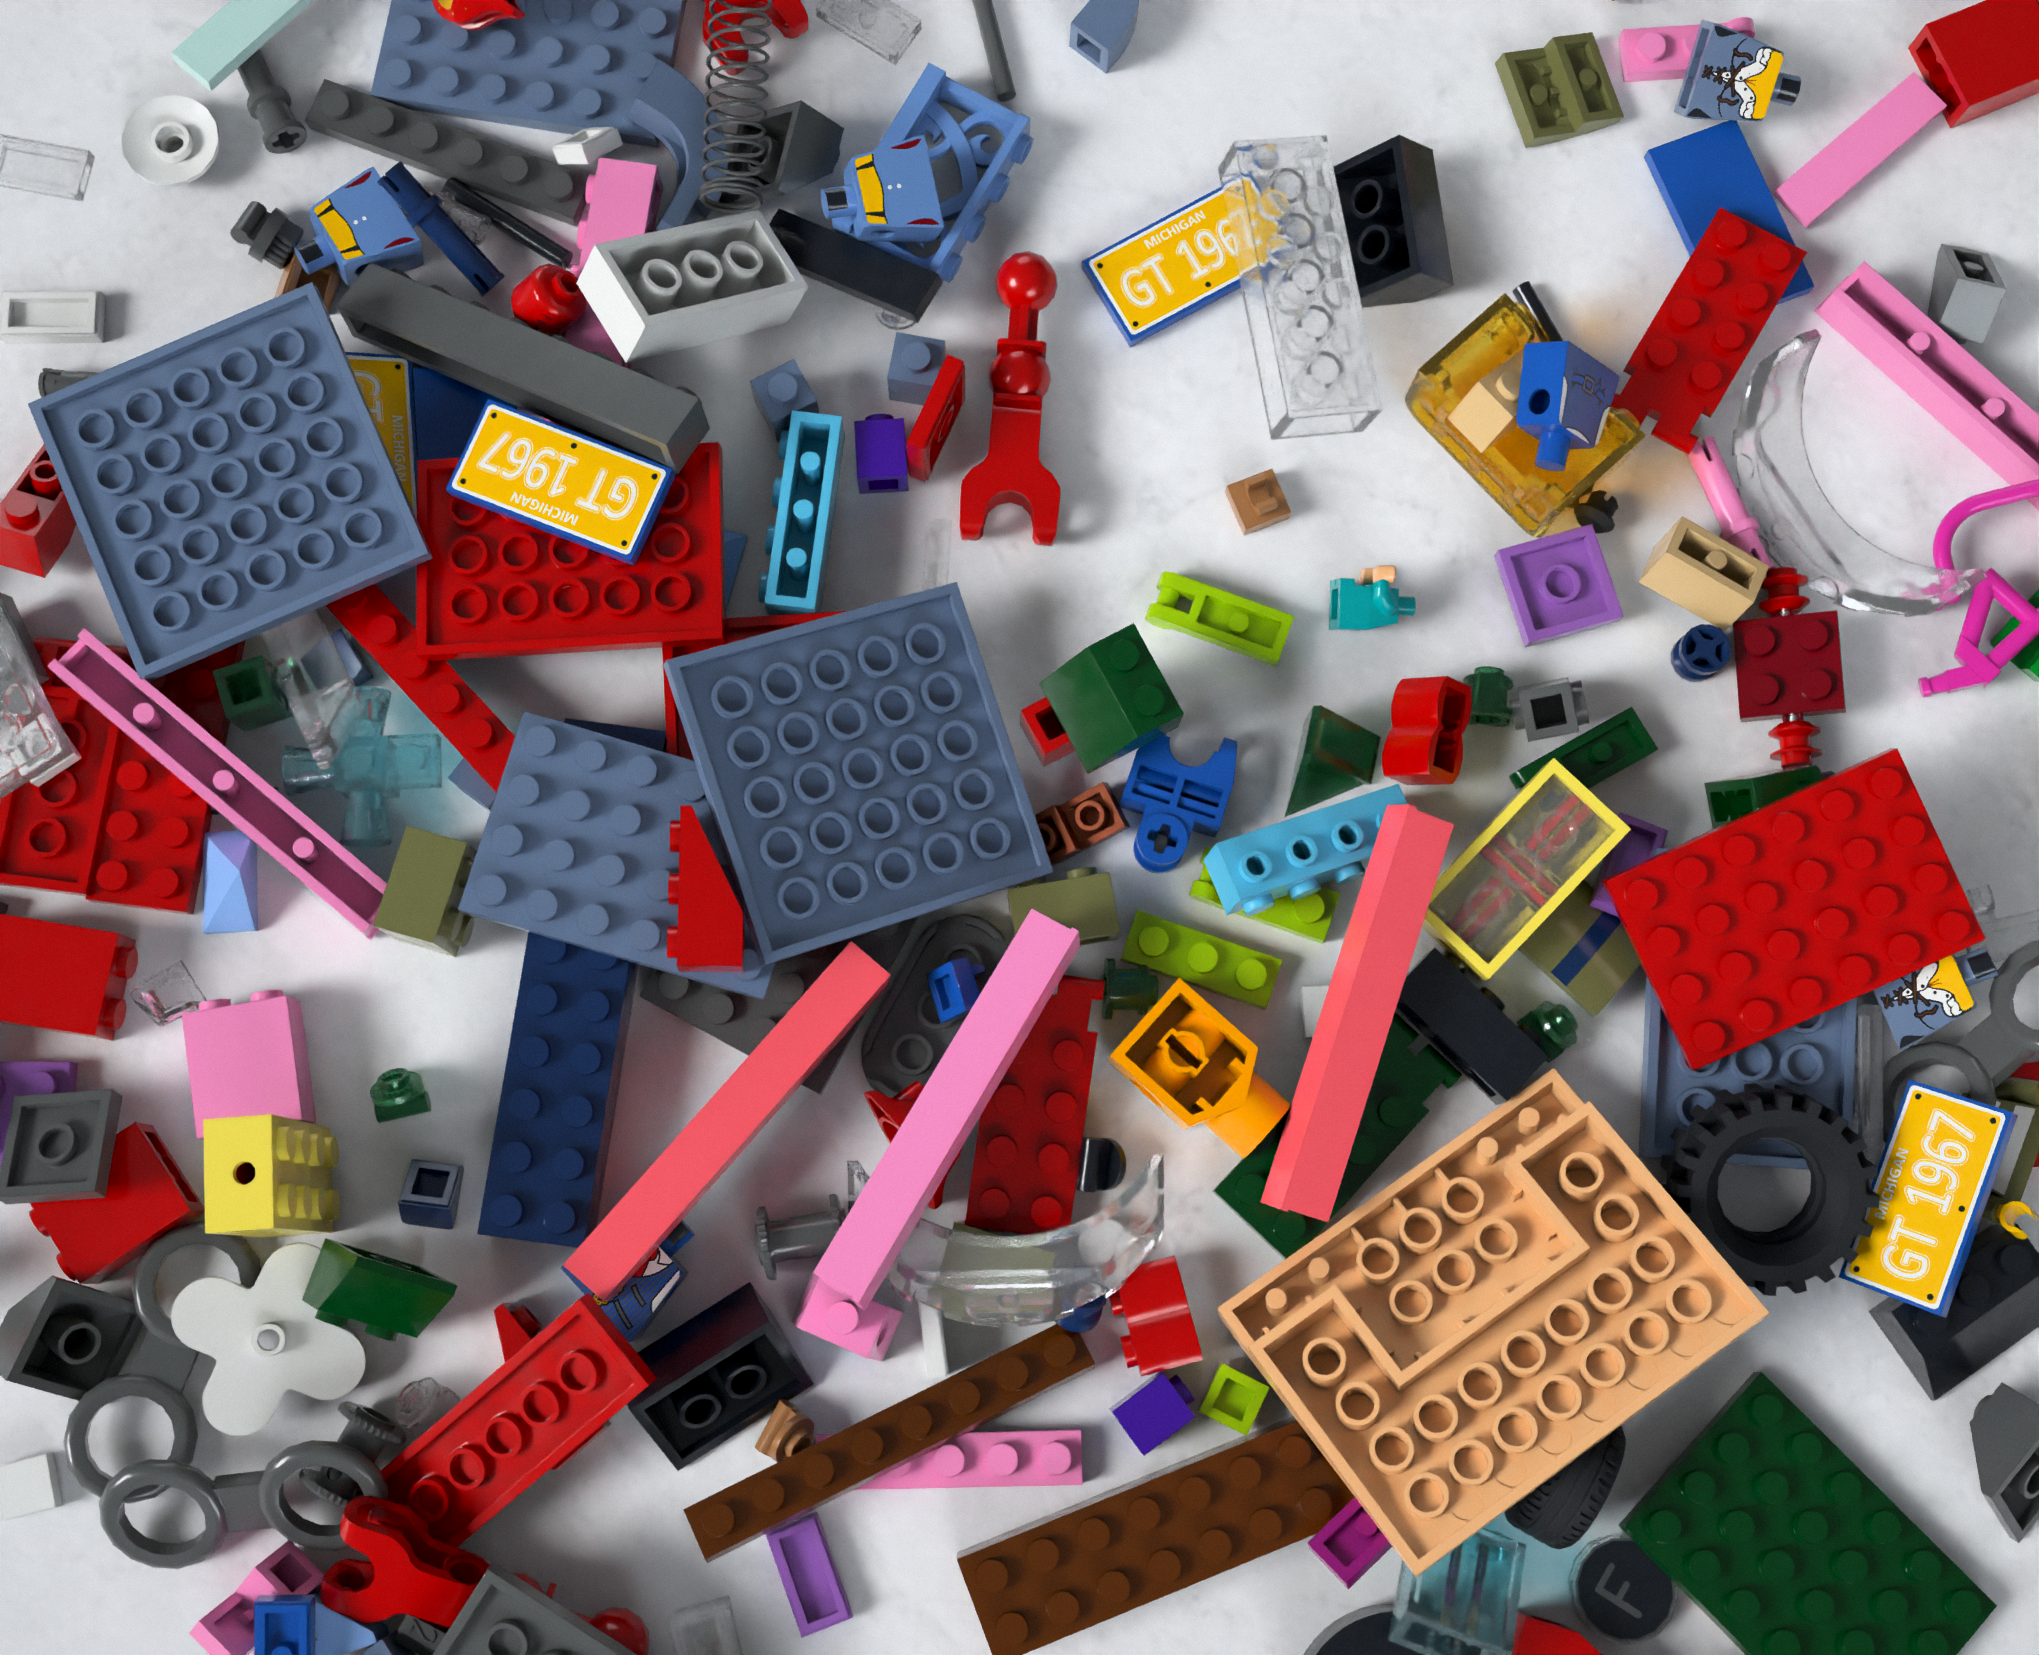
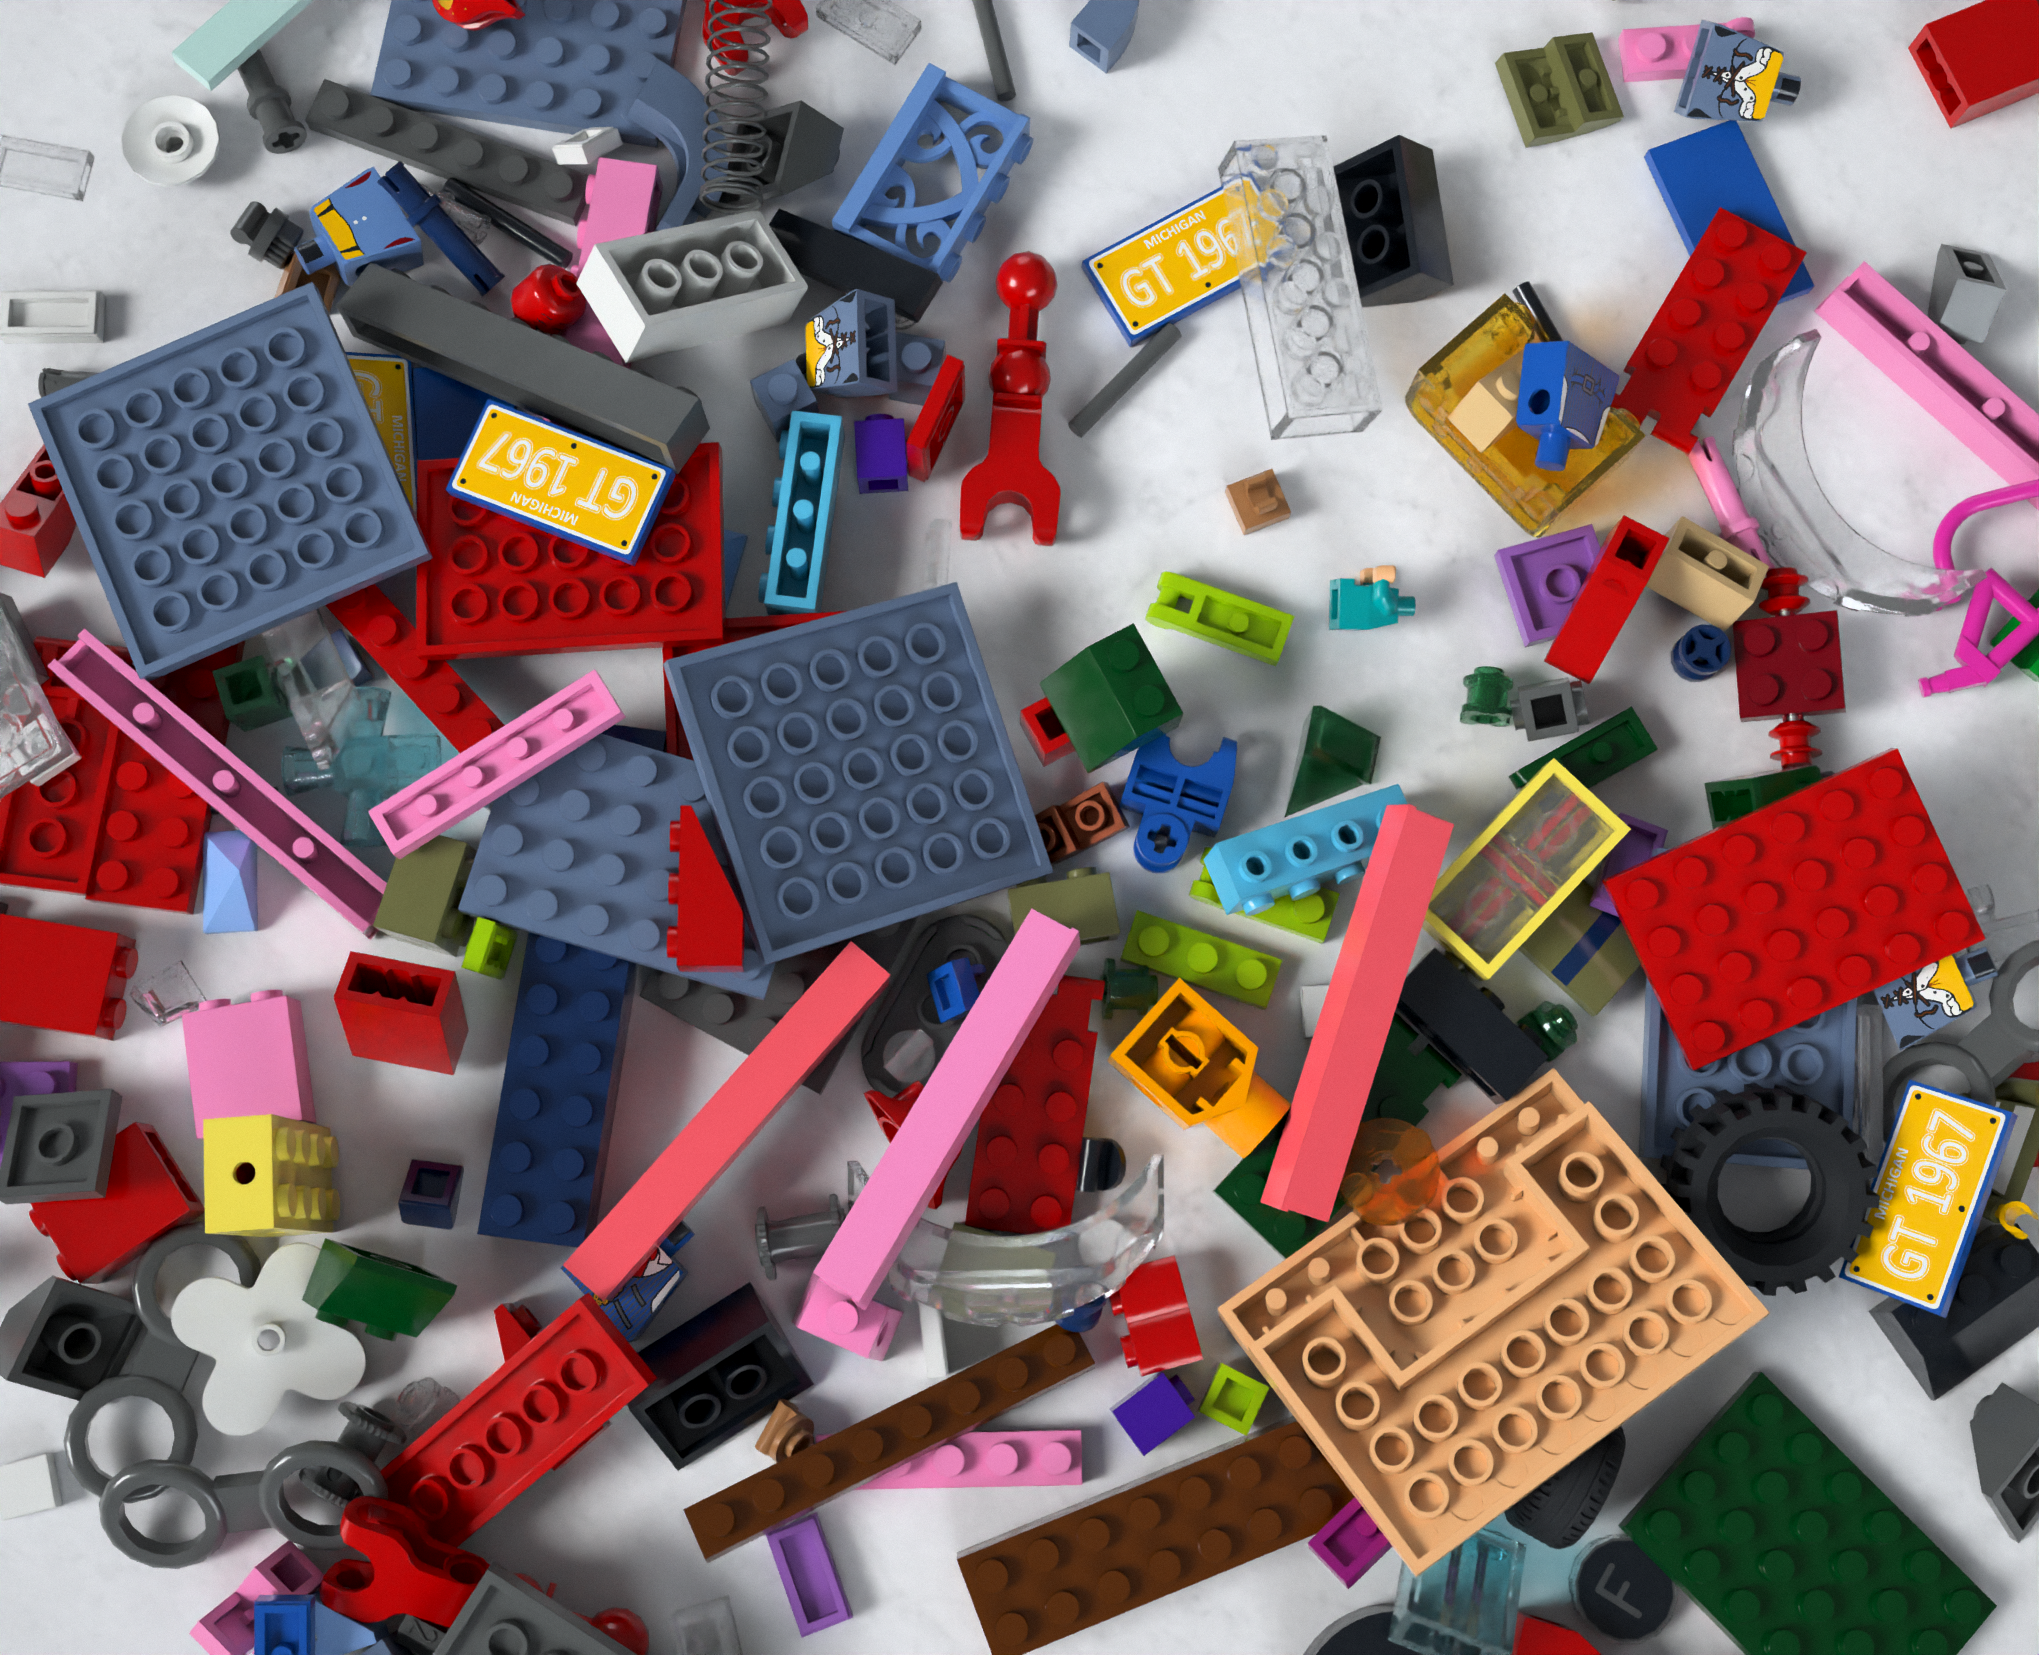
(399, 1095): clear green plate -> none
(402, 1012): none -> red brick
(489, 948): none -> lime plate
(496, 764): none -> bright pink plate
(852, 347): none -> sand blue torso
(889, 194): medium blue torso -> none
(909, 1056): none -> clear plate
(1124, 380): none -> dark grey bar
(1406, 1193): none -> clear orange plate
(1427, 731): red brick -> none
(1597, 512): black piece -> none
(1606, 598): none -> red slope
(1859, 150): bright pink tile -> none

